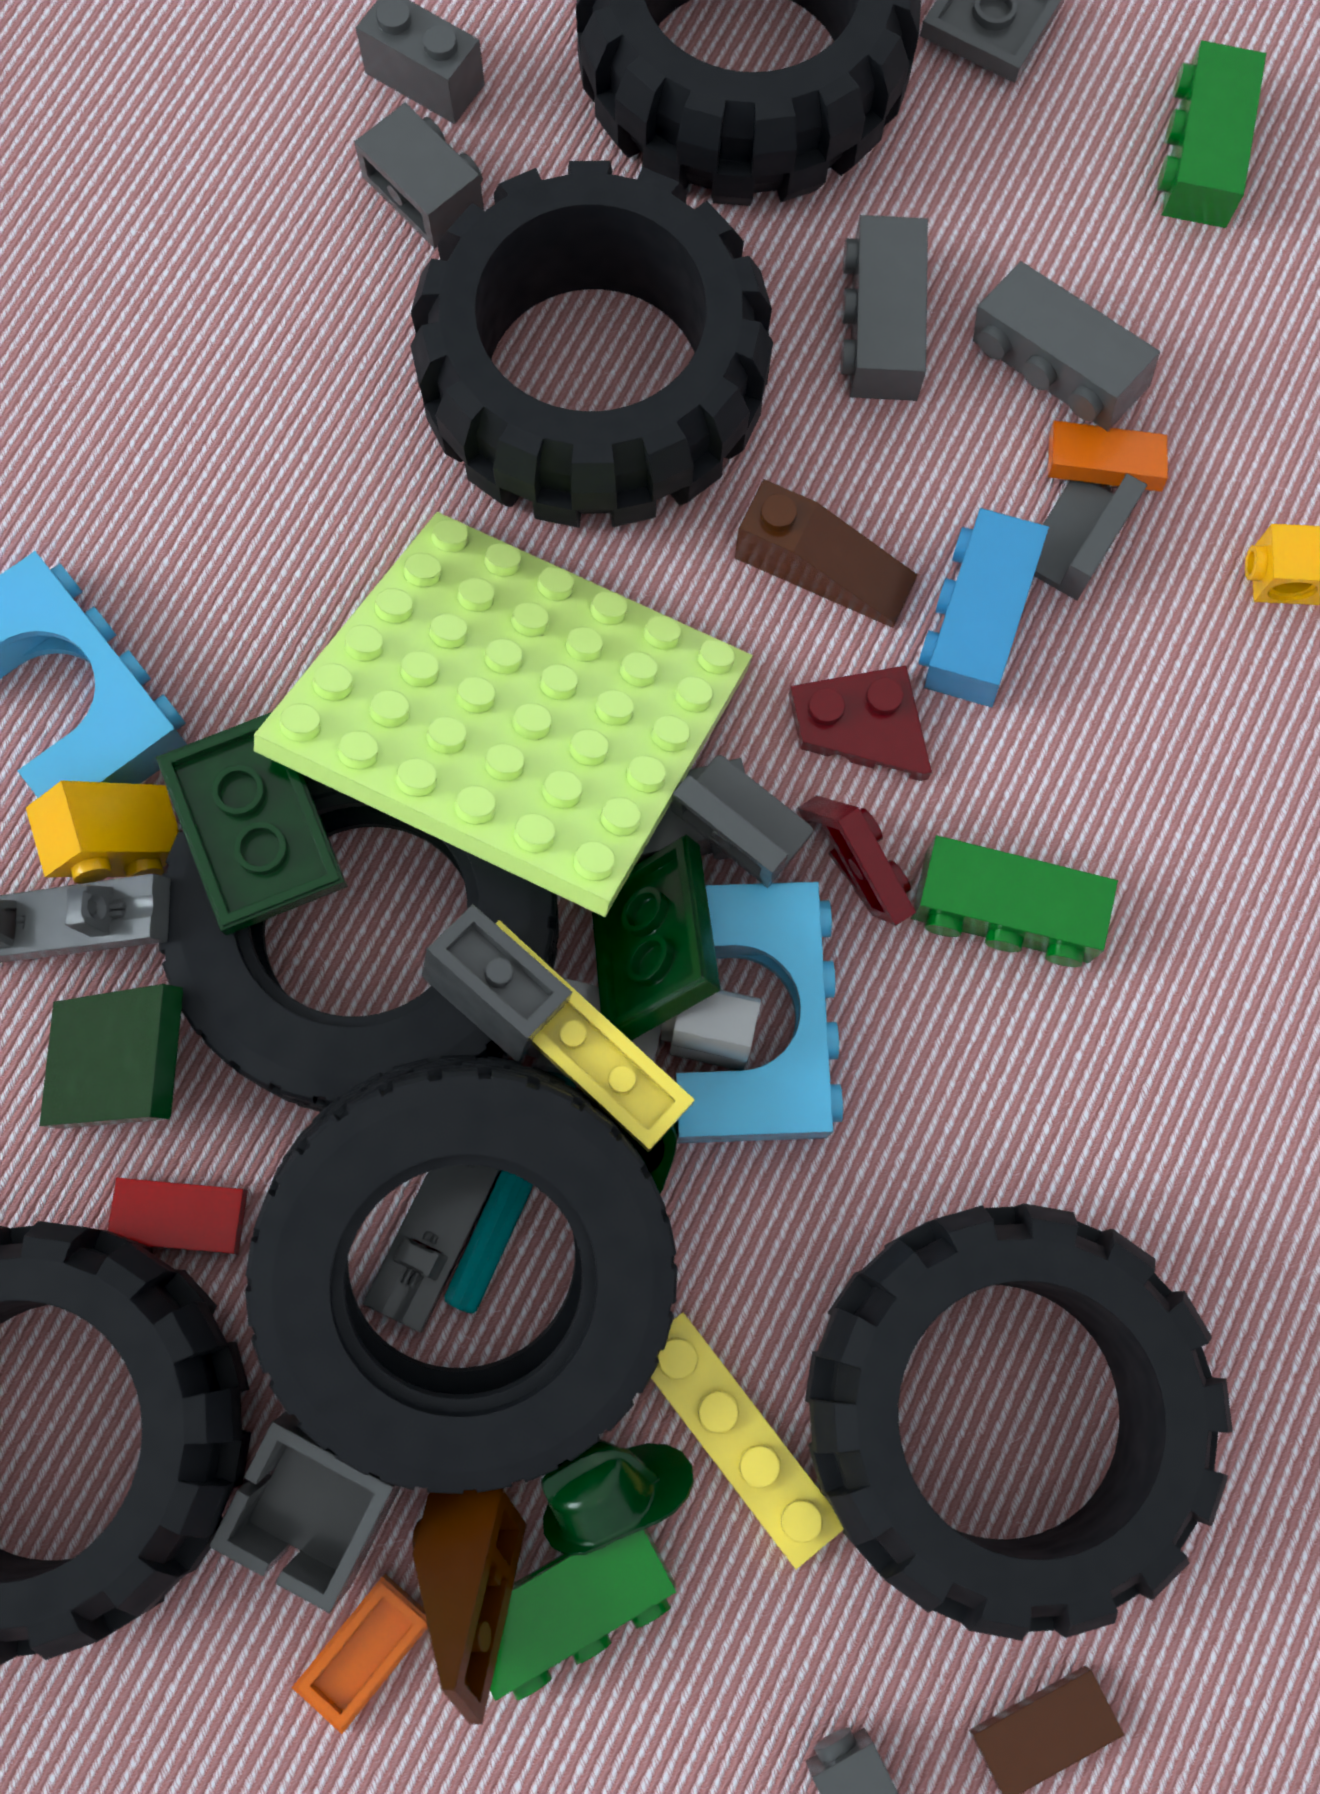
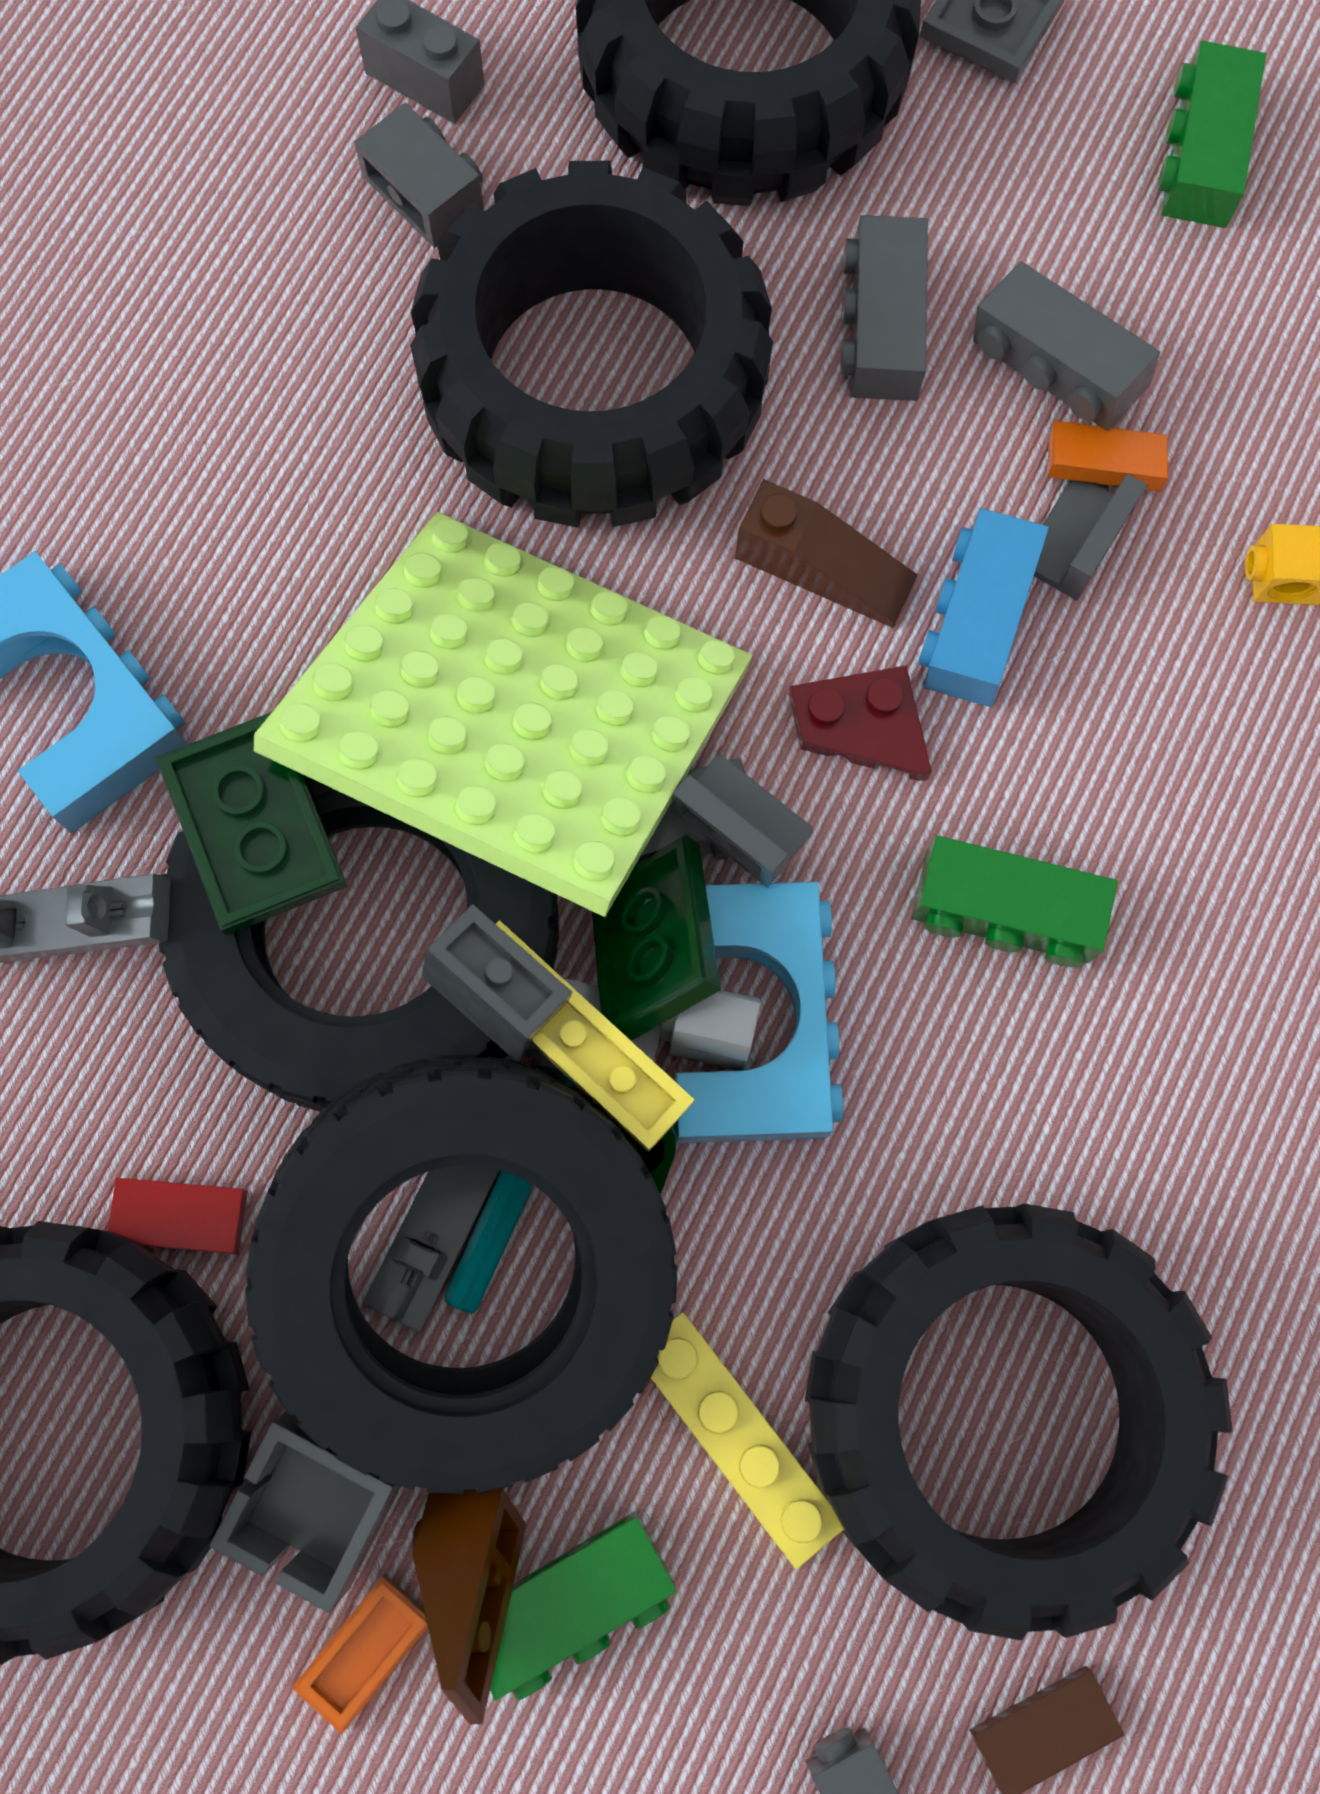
(102, 830): yellow brick -> none
(112, 1058): dark green tile -> none
(612, 1494): dark green piece -> none
(860, 858): dark red wing -> none

